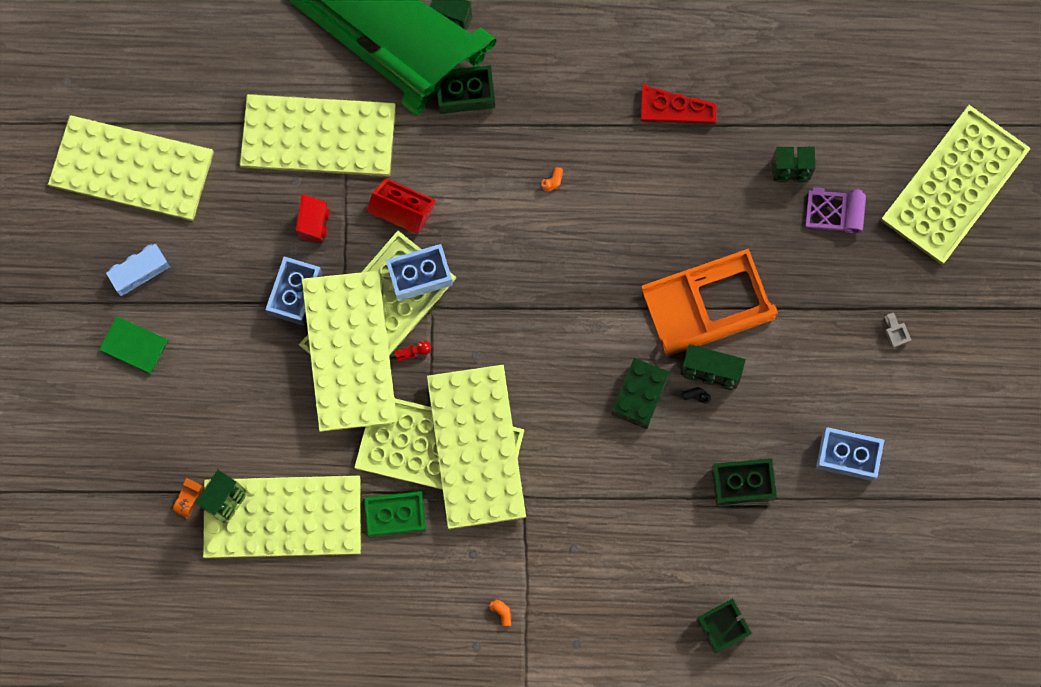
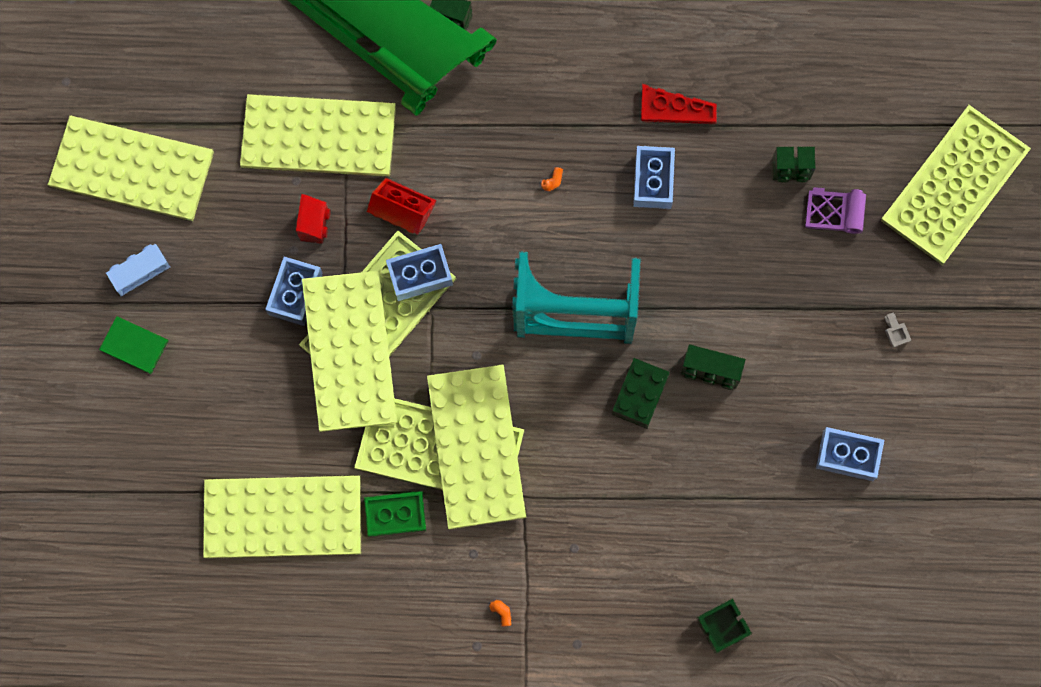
(186, 502): orange leg -> none
(221, 496): dark green brick -> none
(422, 348): red pin -> none
(466, 90): dark green brick -> none
(535, 300): none -> teal arch
(654, 177): none -> light blue brick
(681, 314): orange piece -> none
(697, 393): black arm -> none
(744, 482): dark green brick -> none

